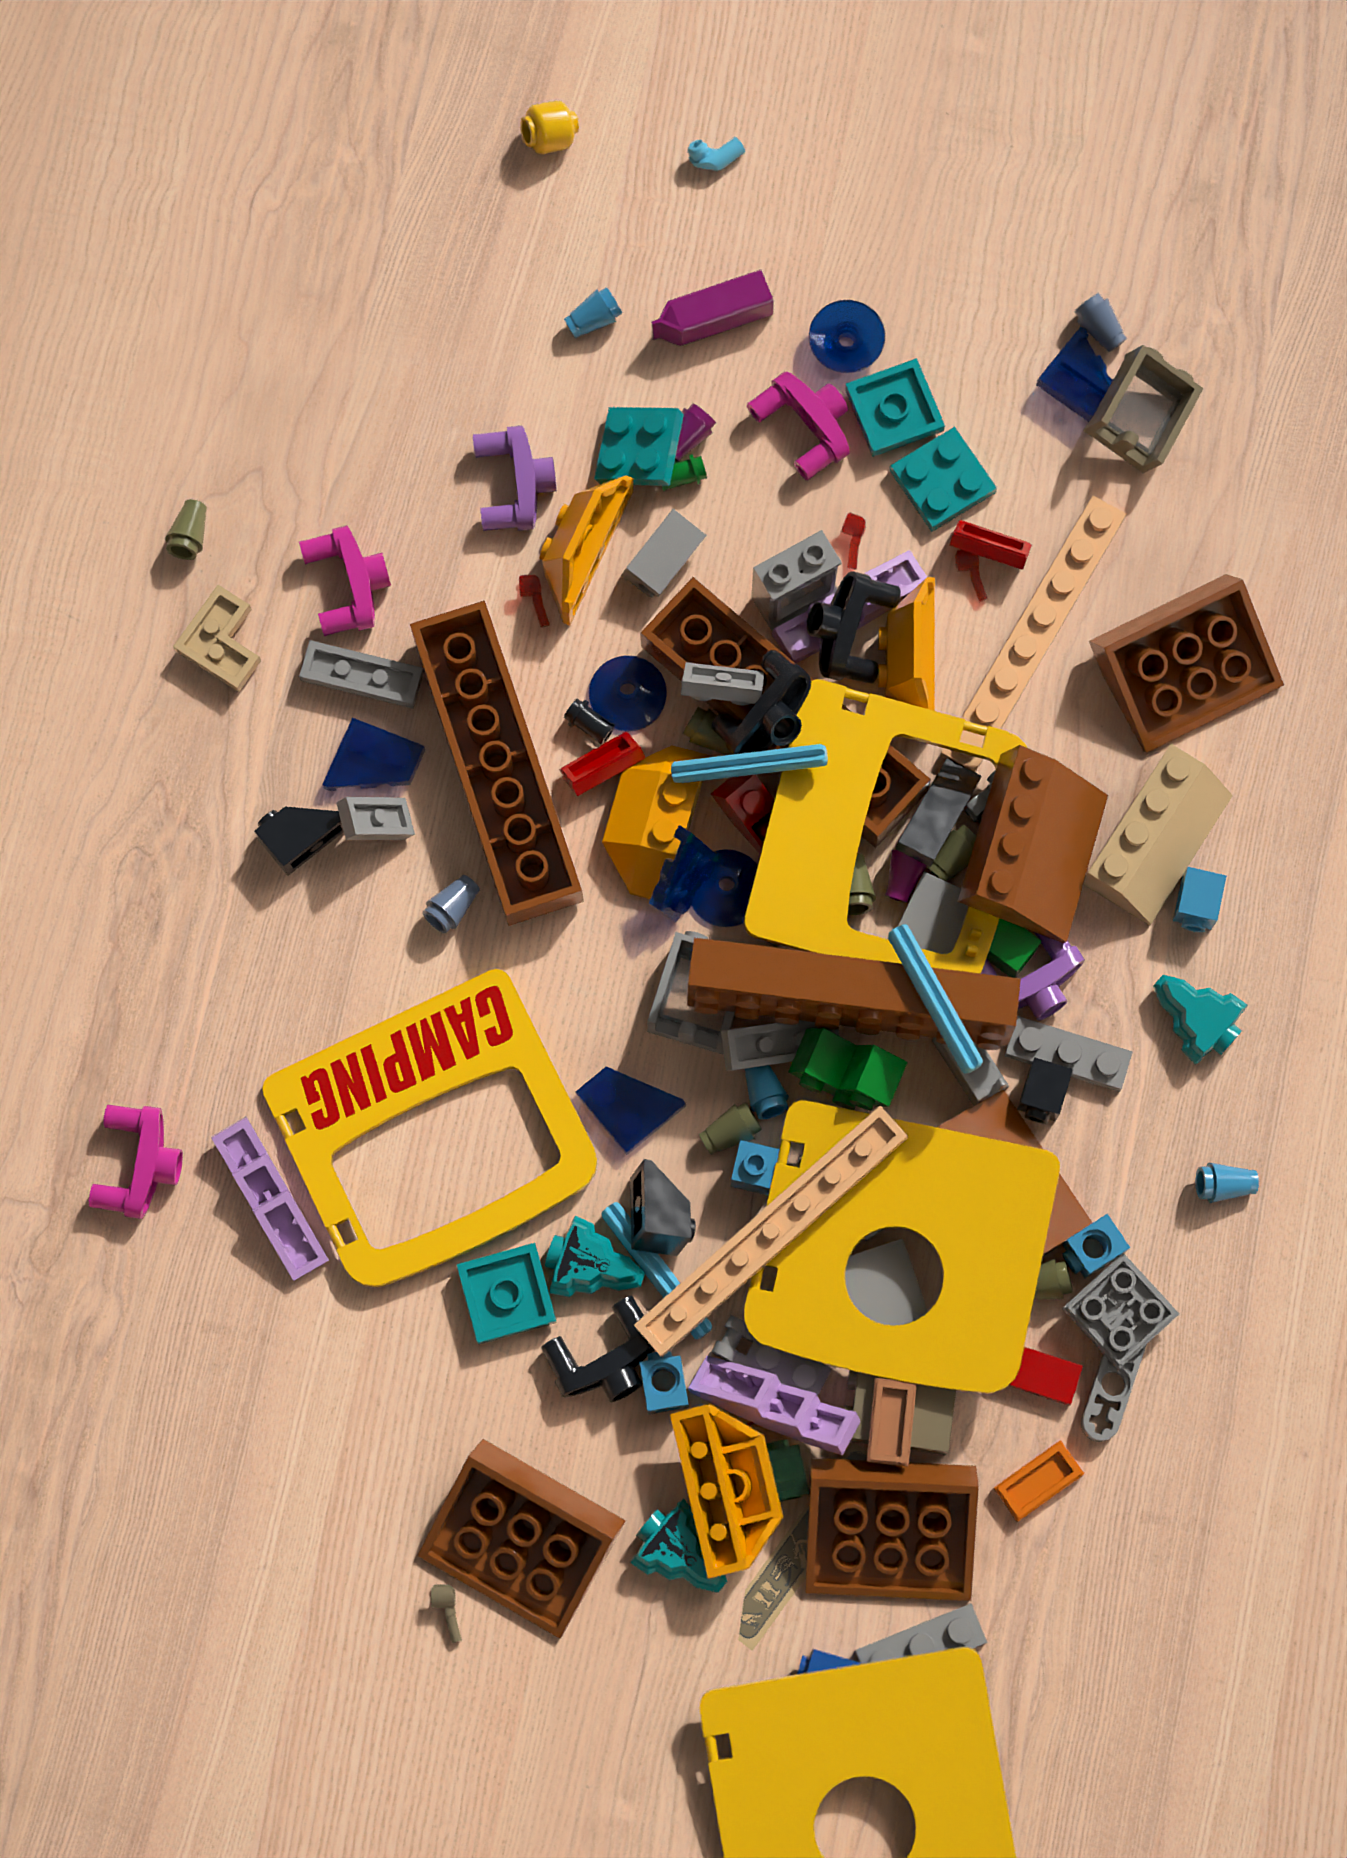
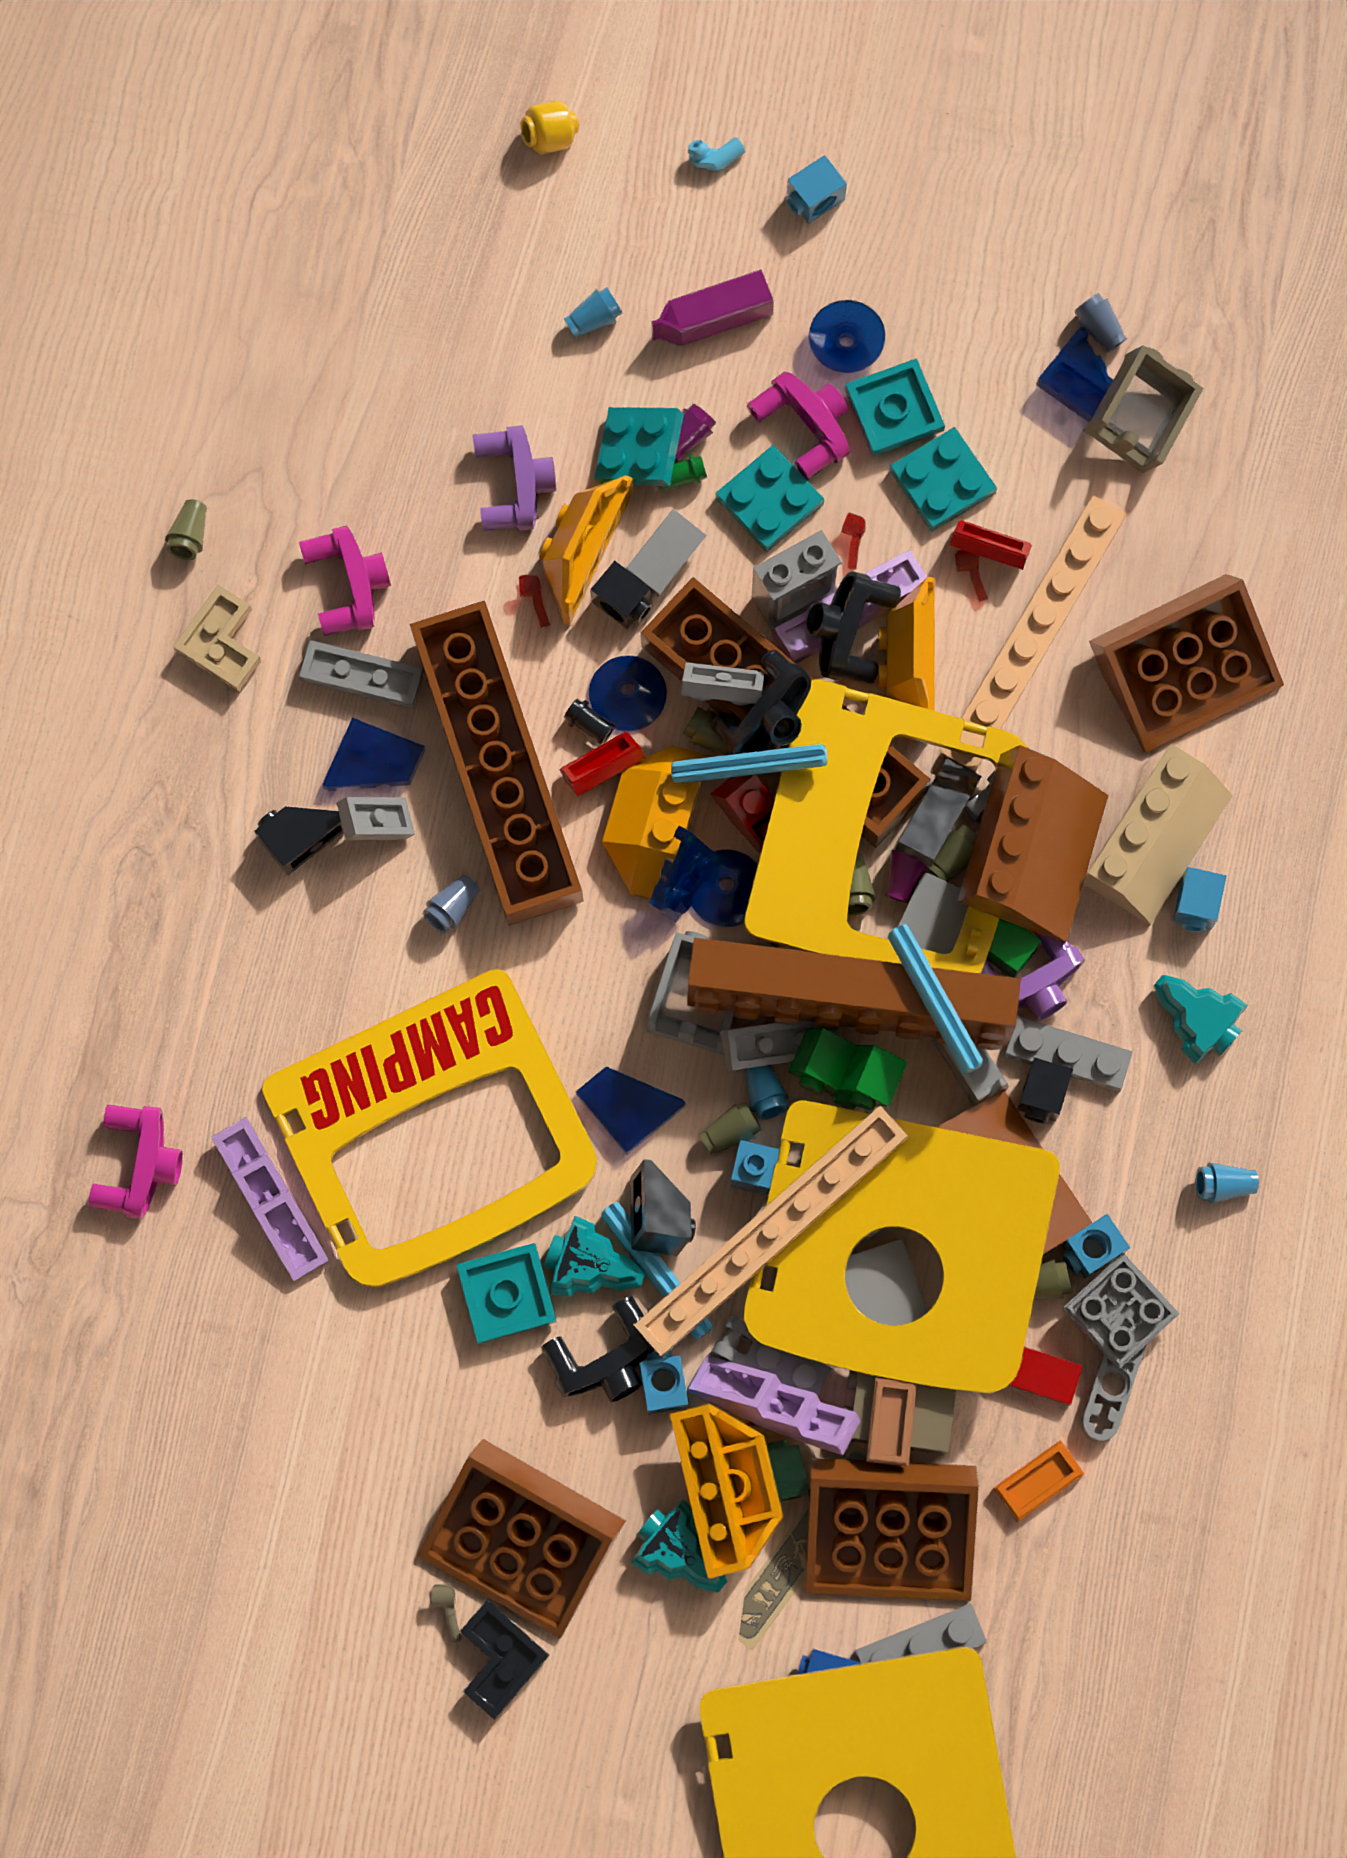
(511, 1654): none -> black plate
(622, 595): none -> black brick
(769, 498): none -> teal plate
(815, 189): none -> dark azure brick

